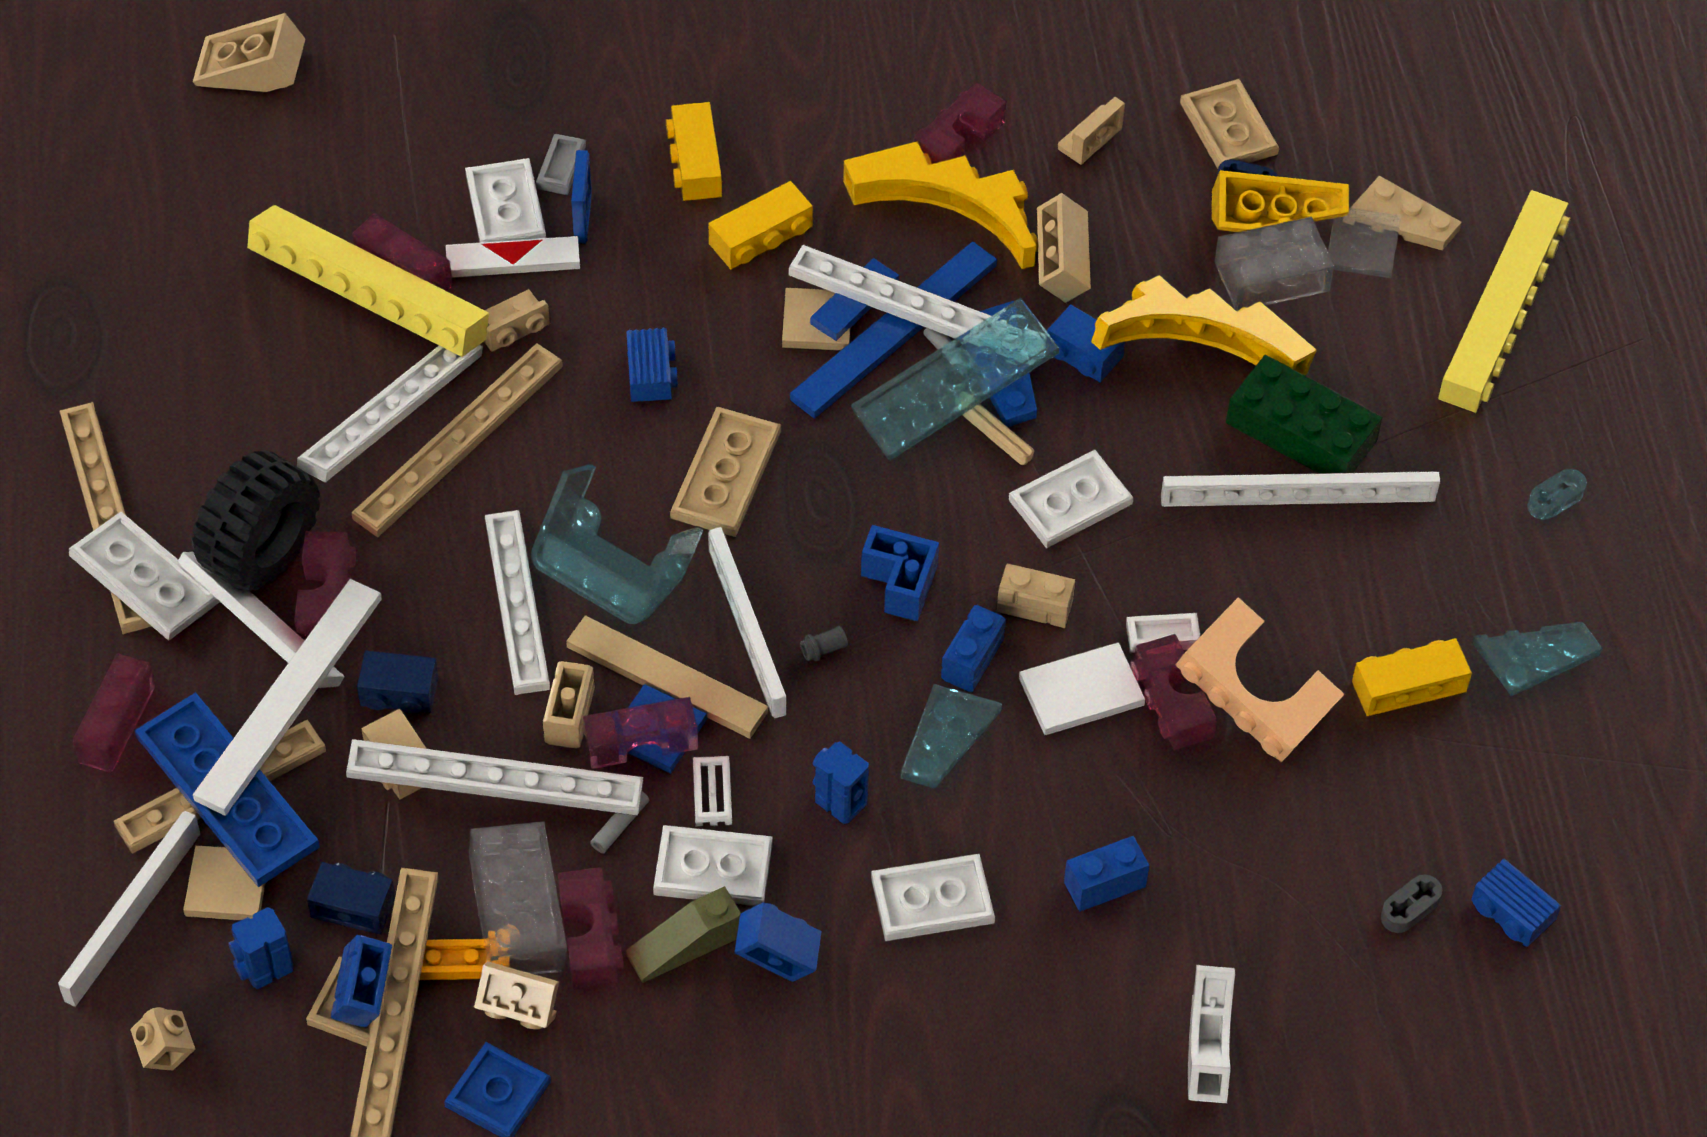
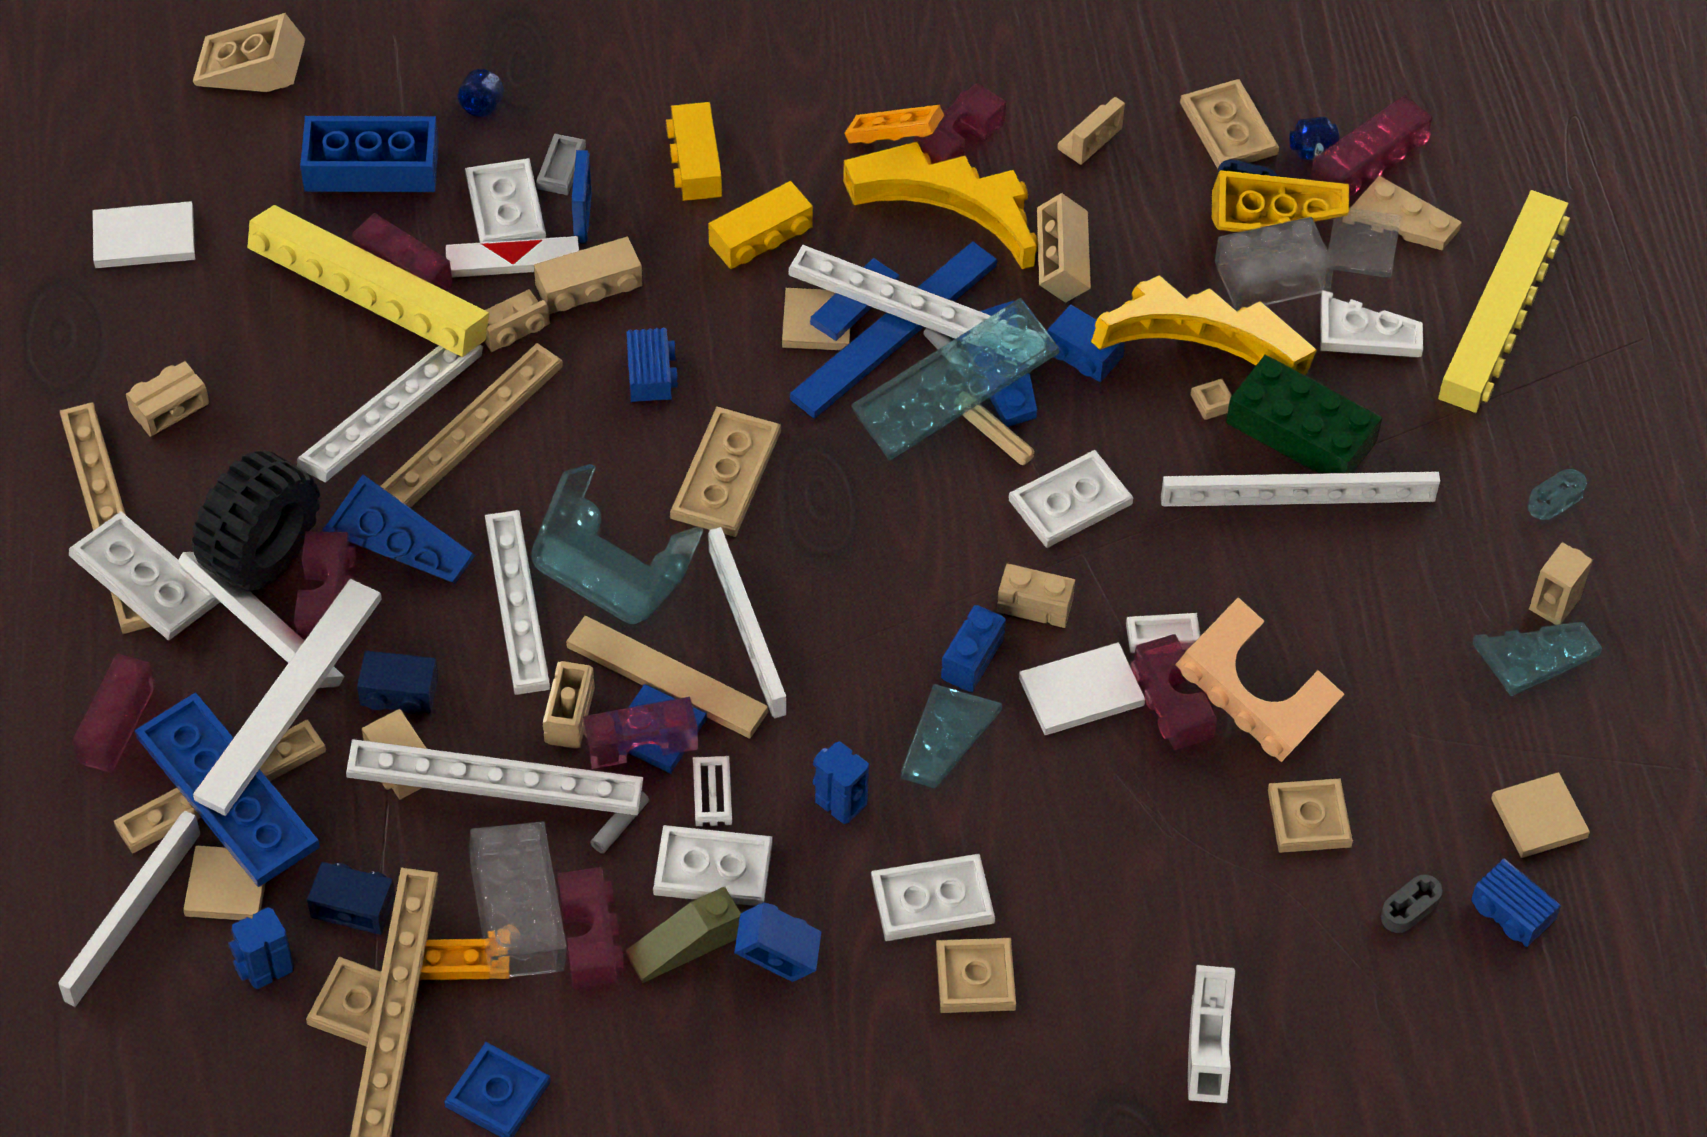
(143, 234): none -> white tile
(162, 1039): tan brick -> none
(167, 398): none -> tan brick
(361, 981): blue brick -> none
(369, 154): none -> blue brick
(398, 532): none -> blue wing
(480, 92): none -> clear blue head
(516, 995): tan bracket -> none
(588, 275): none -> tan brick
(821, 644): dark grey pin -> none
(894, 124): none -> light orange plate
(904, 564): blue brick -> none
(975, 975): none -> tan tile
(1106, 873): blue brick -> none
(1212, 398): none -> tan tile
(1309, 815): none -> tan tile
(1313, 136): none -> clear blue head
(1361, 330): none -> white wing
(1374, 145): none -> clear pink brick
(1411, 676): yellow brick -> none
(1540, 815): none -> tan tile
(1560, 584): none -> tan brick

